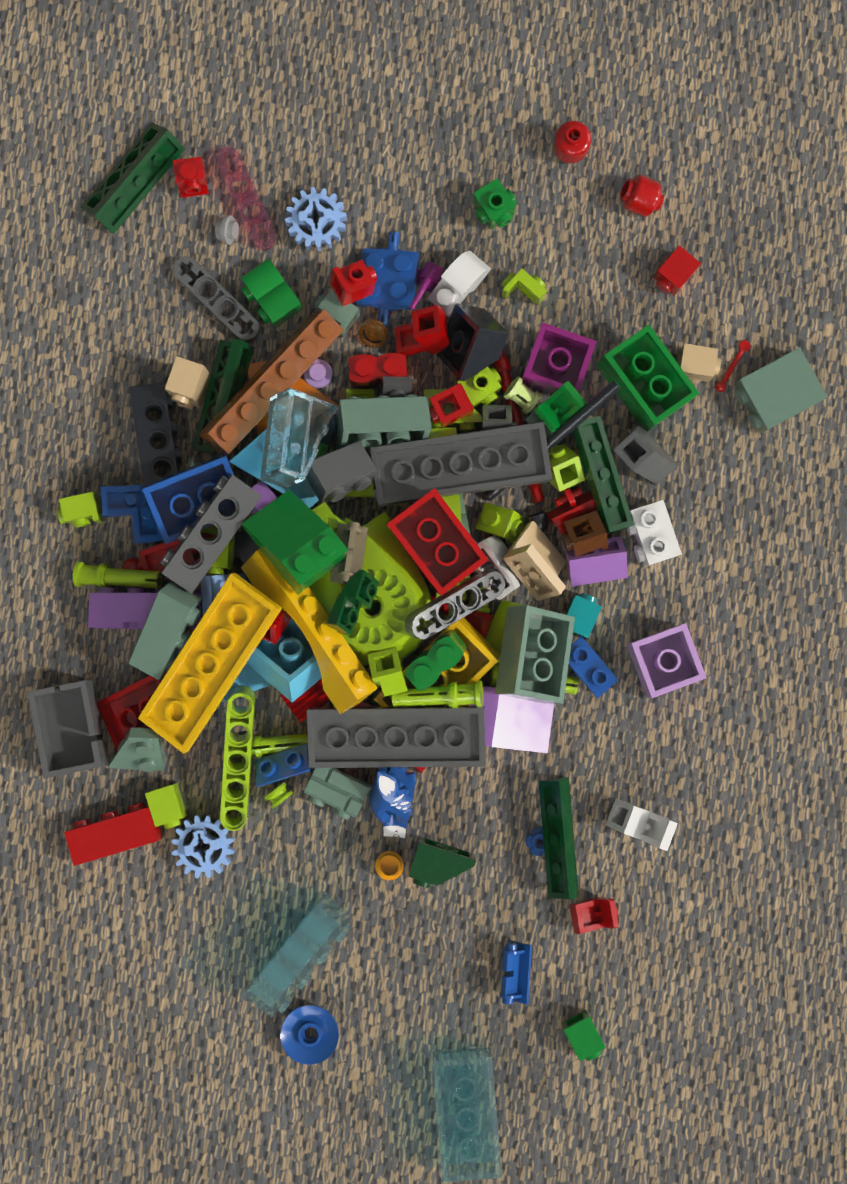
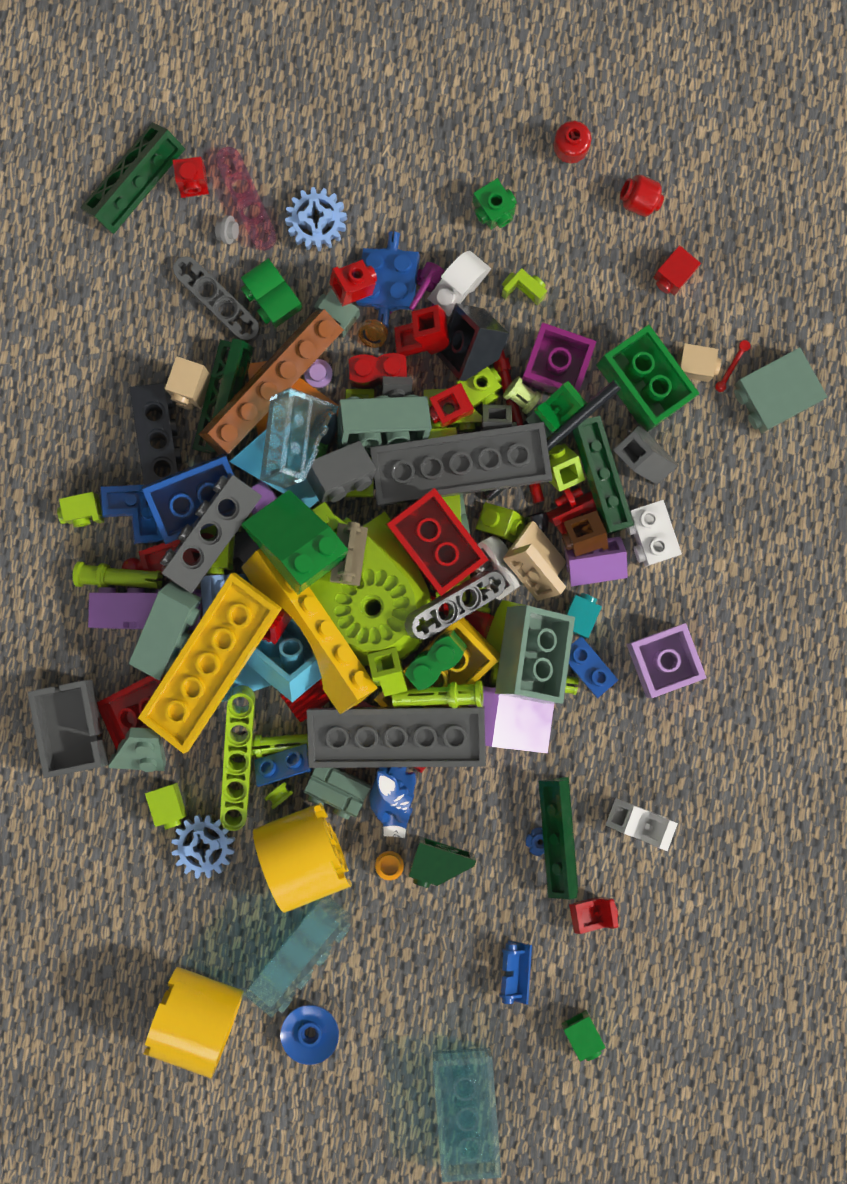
(112, 834): red brick -> none
(193, 1022): none -> yellow brick
(301, 858): none -> yellow brick
(355, 595): dark green slope -> none

